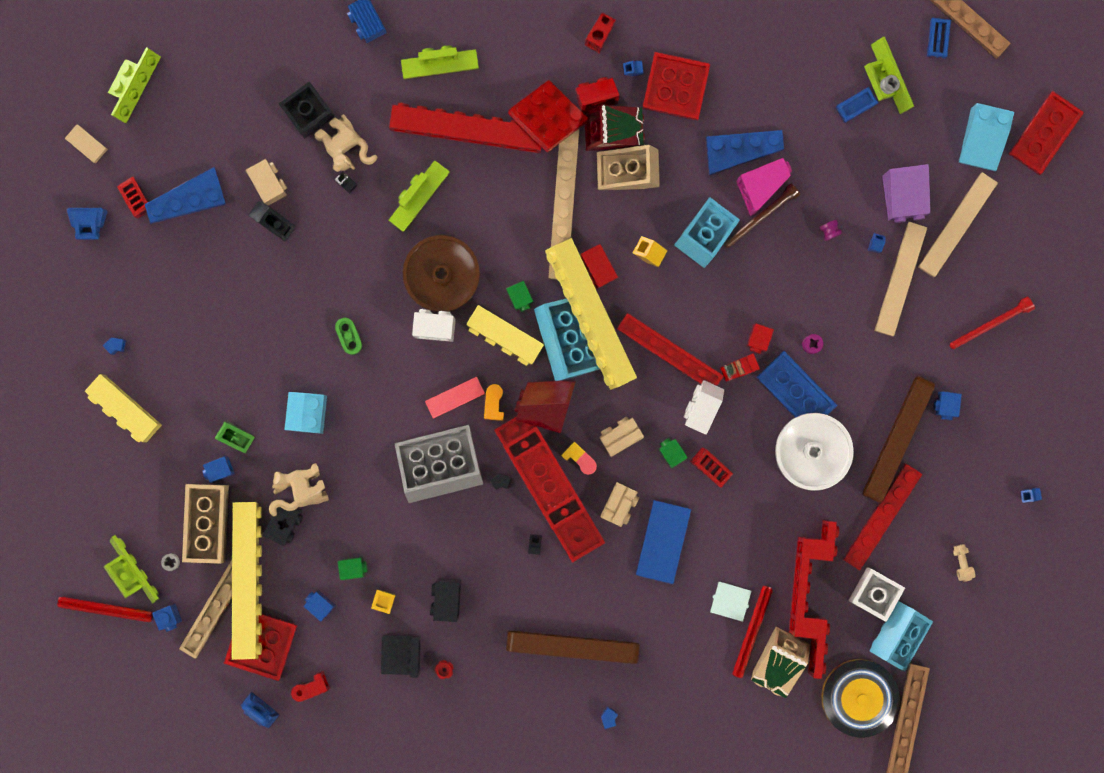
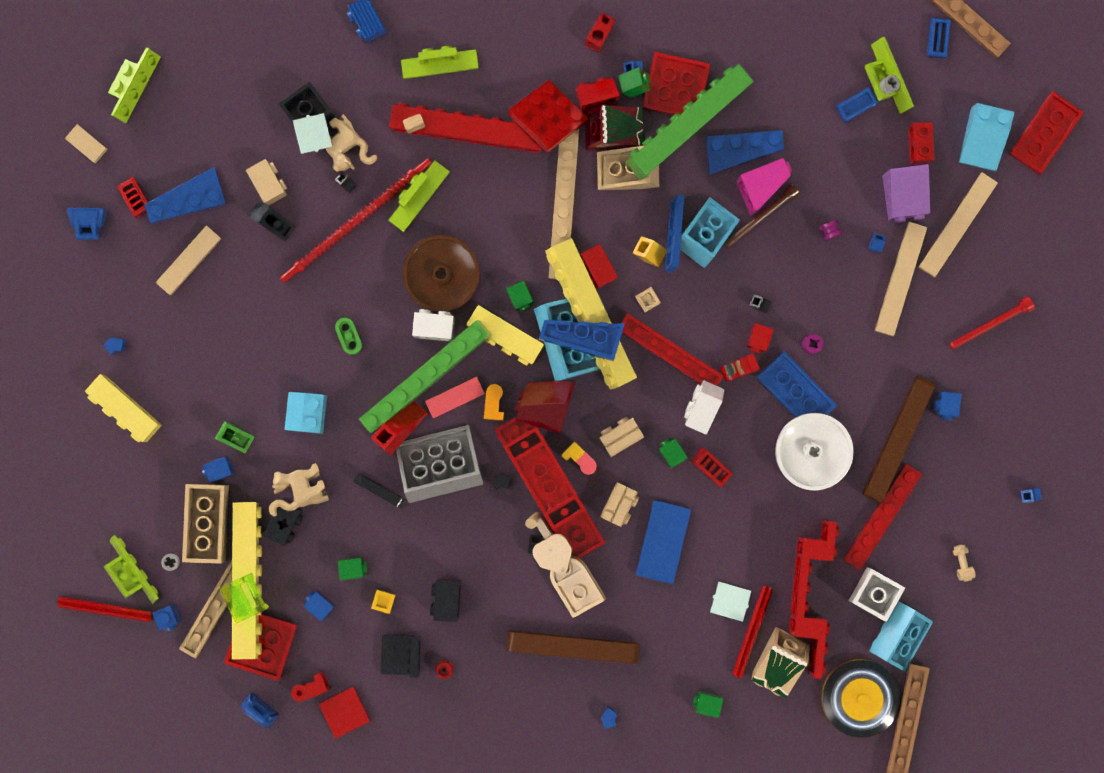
(188, 260): none -> tan tile
(237, 600): none -> clear neon green plate
(299, 266): none -> red hose
(312, 133): none -> light aqua piece
(344, 712): none -> red tile
(379, 490): none -> black beam
(399, 427): none -> red slope
(413, 123): none -> tan slope
(425, 376): none -> bright green brick
(576, 586): none -> tan plate
(589, 338): none -> blue wing
(634, 82): none -> green brick
(647, 299): none -> tan tile
(674, 233): none -> blue tile
(689, 122): none -> bright green brick
(708, 704): none -> green brick
(760, 303): none -> black piece
(921, 143): none -> red brick

